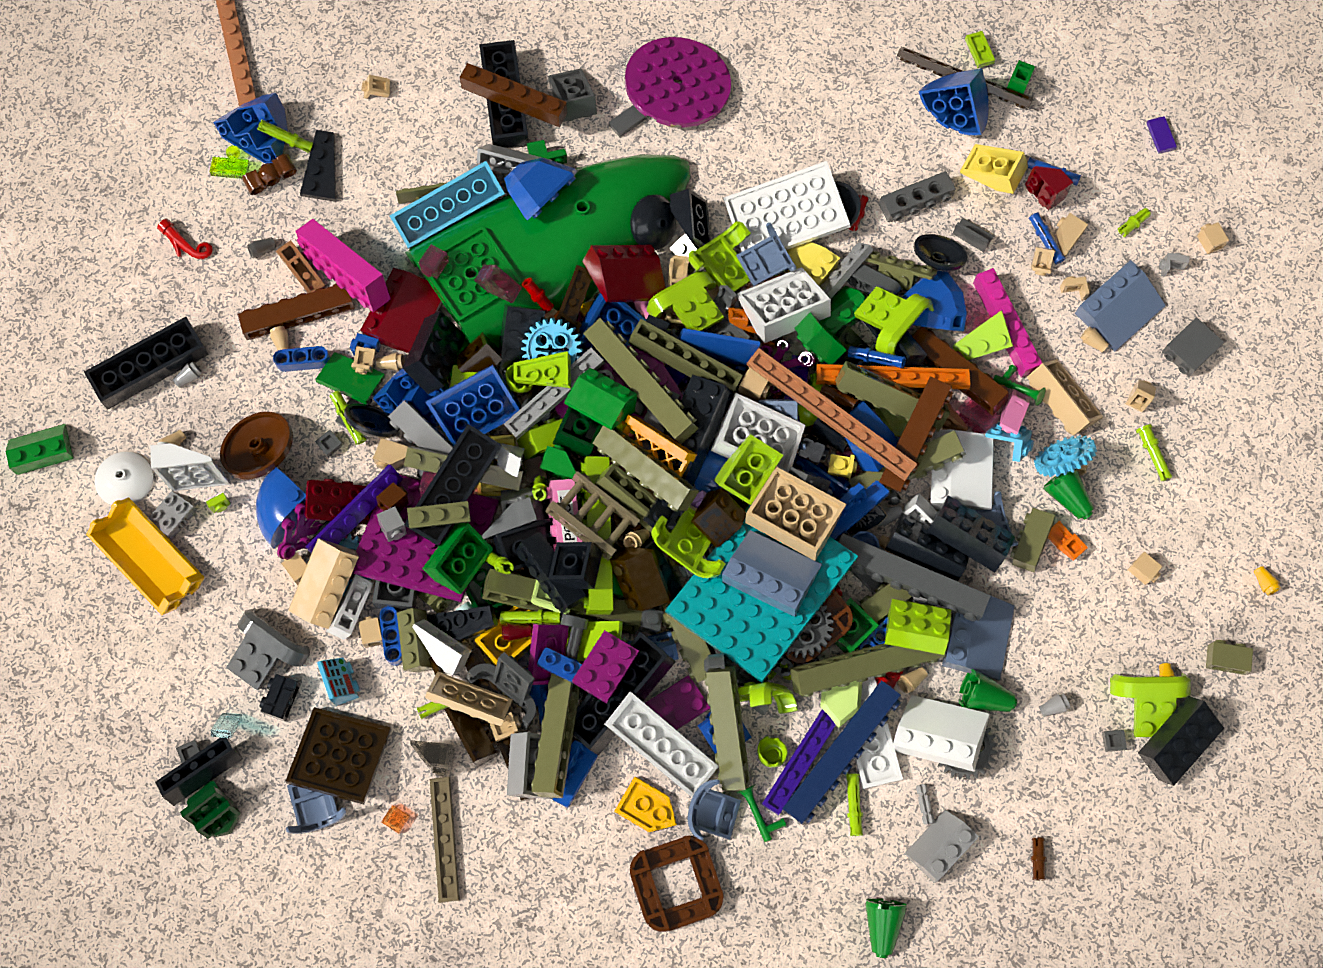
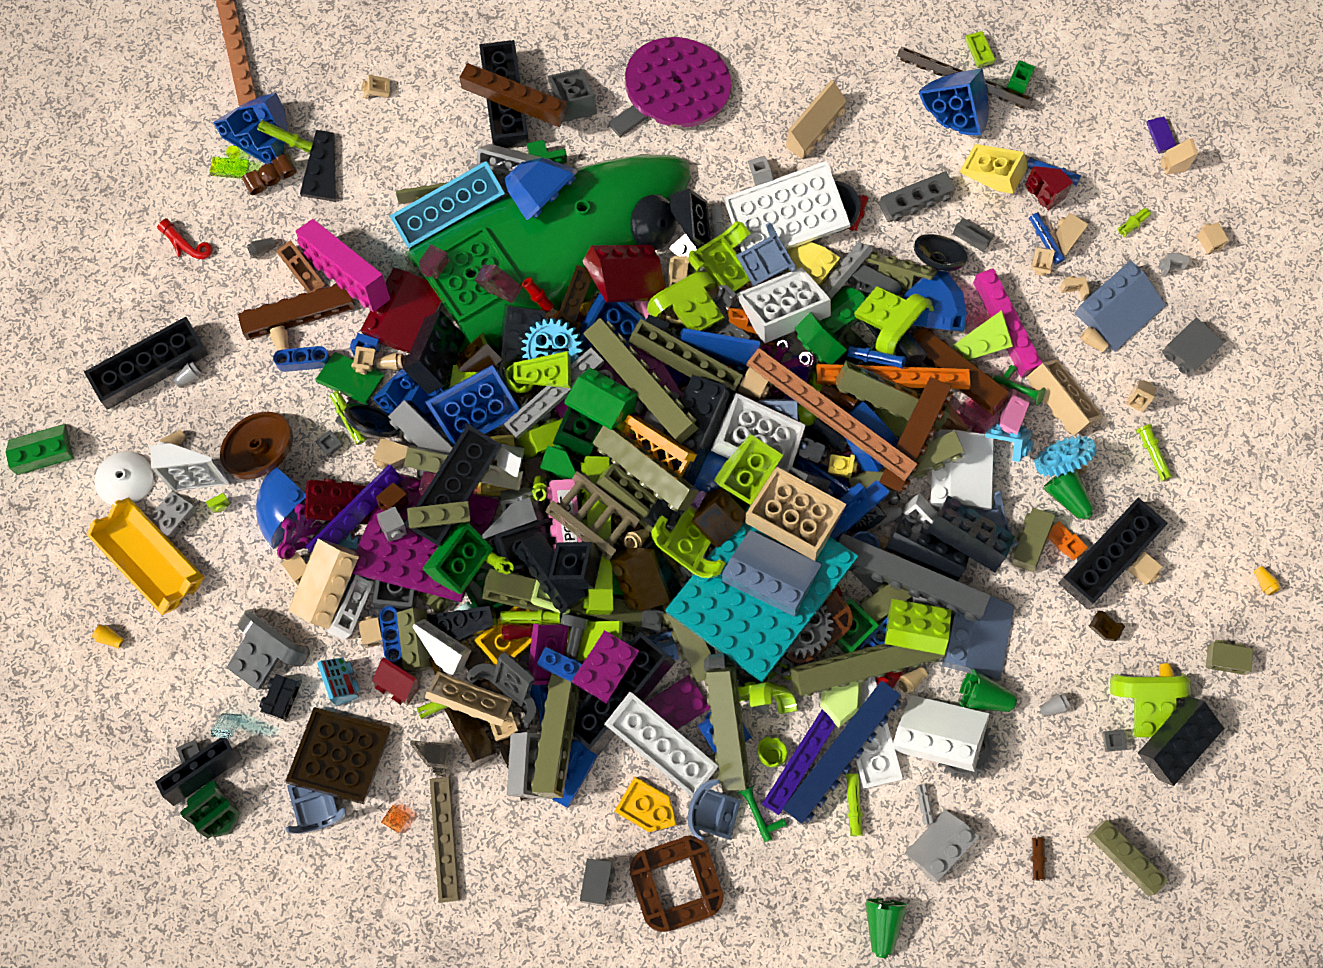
(105, 635): none -> yellow cone
(396, 682): none -> dark red slope
(596, 882): none -> dark grey brick
(717, 220): none -> light grey pin
(760, 170): none -> light grey brick
(816, 120): none -> tan slope
(1106, 627): none -> dark brown bracket
(1112, 553): none -> black brick
(1128, 858): none -> olive brick
(1179, 157): none -> tan slope

